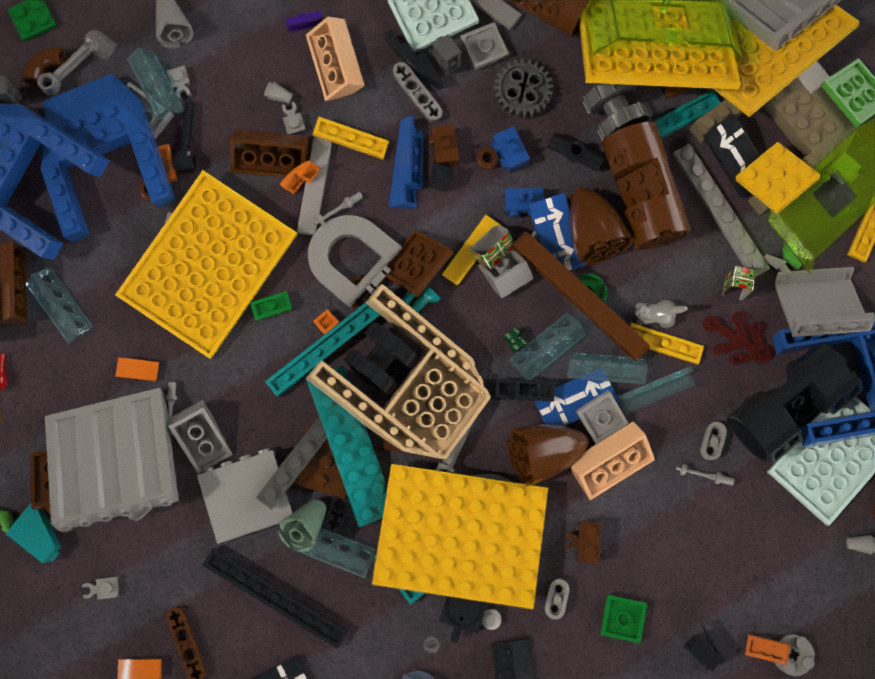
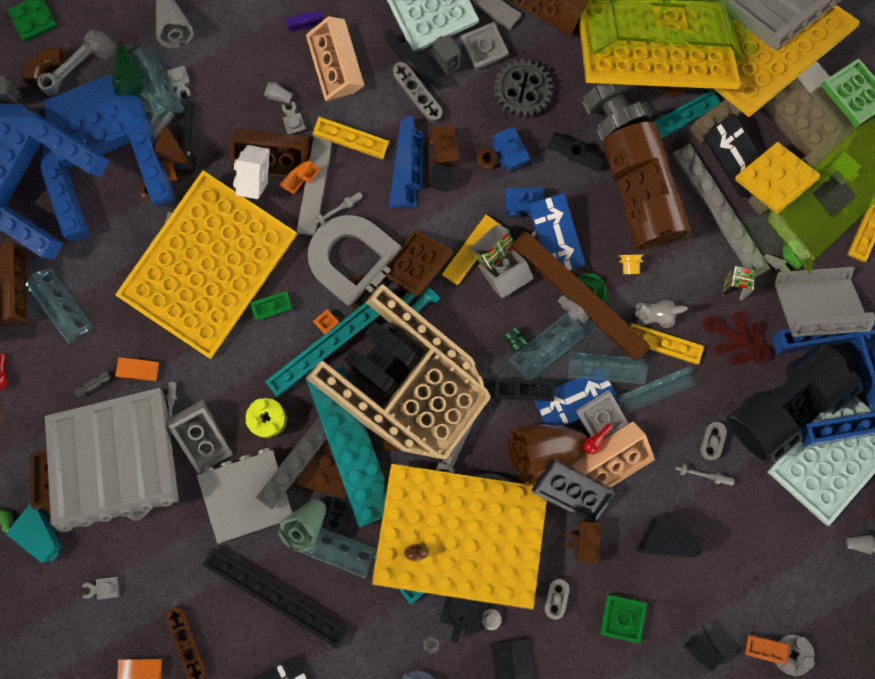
(92, 384): none -> dark grey axle
(126, 75): none -> dark green slope
(168, 148): none -> reddish brown slope
(251, 171): none -> white brick
(255, 419): none -> neon yellow brick
(416, 552): none -> reddish brown piece
(573, 490): none -> black tile
(575, 311): none -> light grey plate
(593, 444): none -> red piece
(596, 228): reddish brown cylinder -> none
(631, 263): none -> yellow piece
(669, 539): none -> black slope

